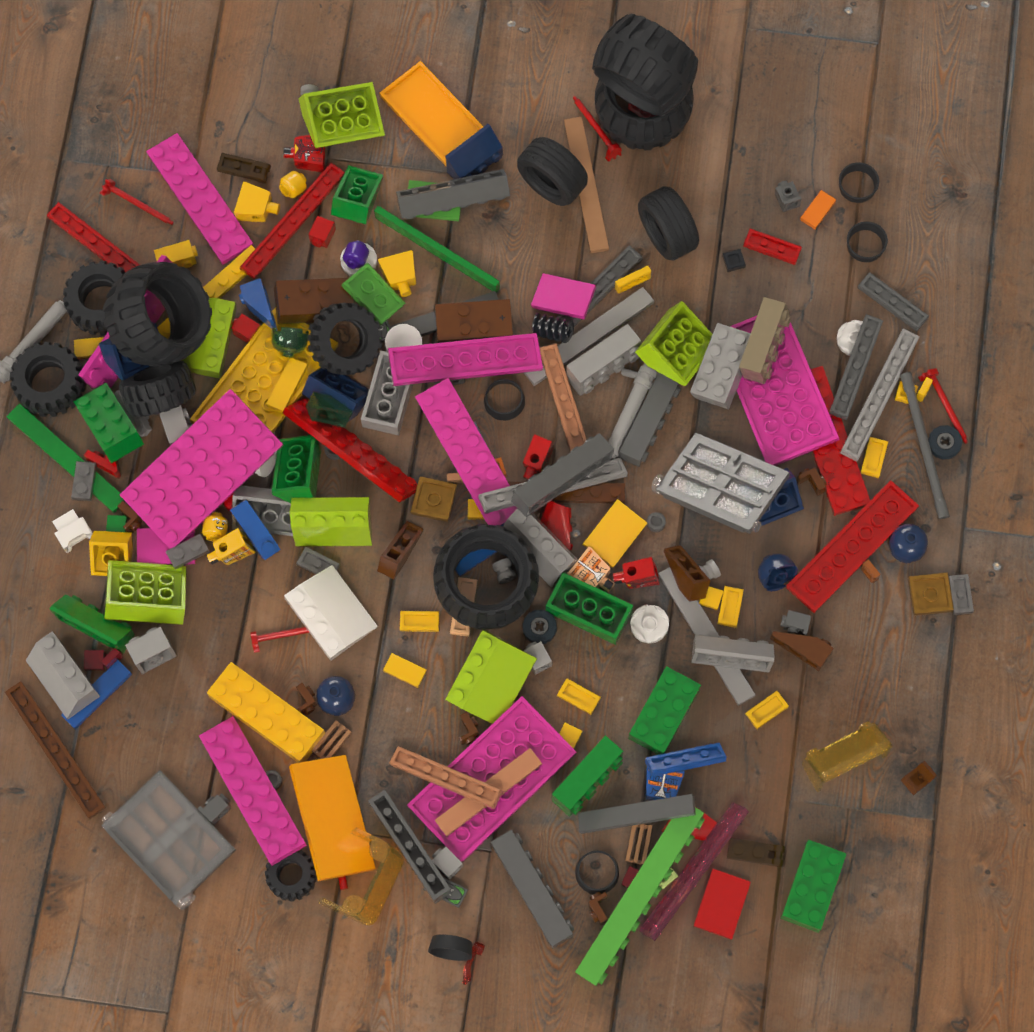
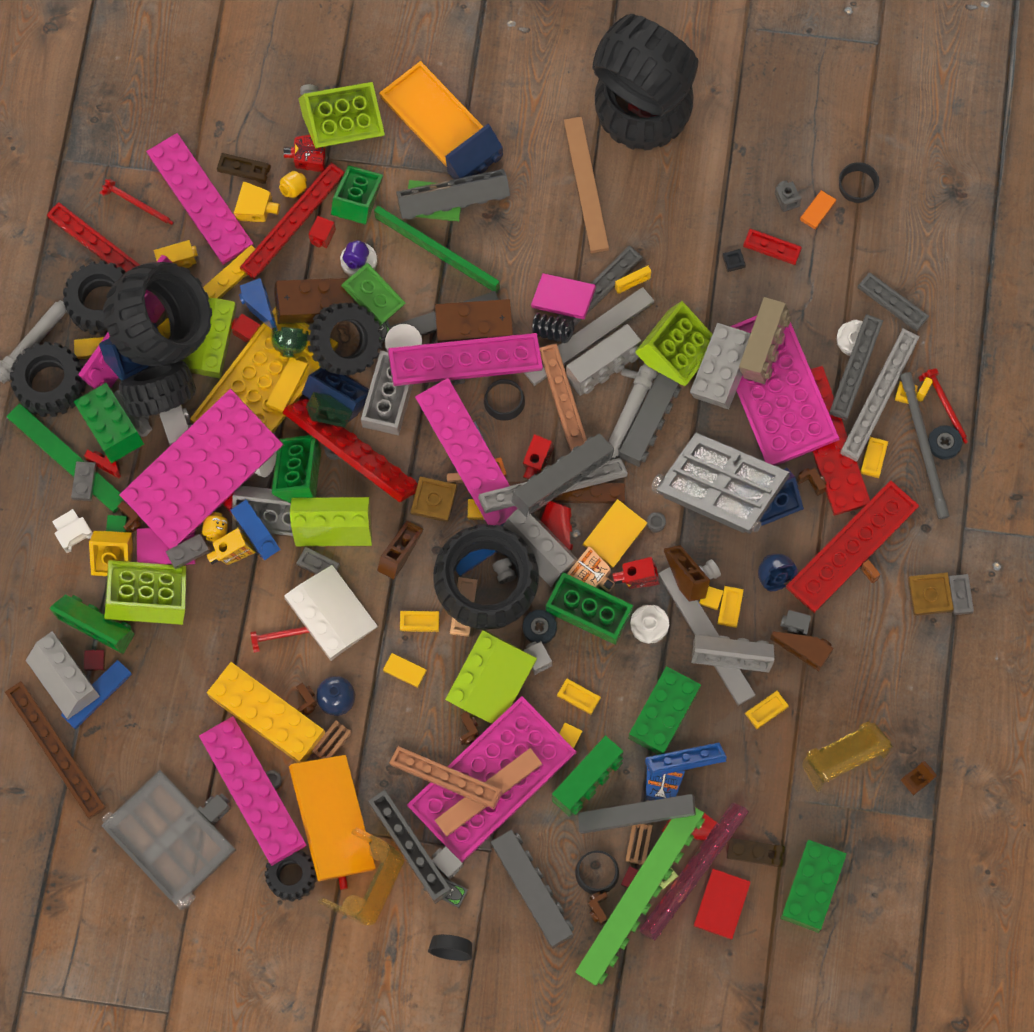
(111, 658): dark red tile -> none
(150, 650): light grey brick -> none
(399, 271): yellow torso -> none
(476, 949): clear red piece -> none
(552, 171): black tyre -> none
(613, 149): red piece -> none
(668, 223): black tyre -> none
(871, 226): black tyre -> none
(908, 543): dark blue cylinder -> none

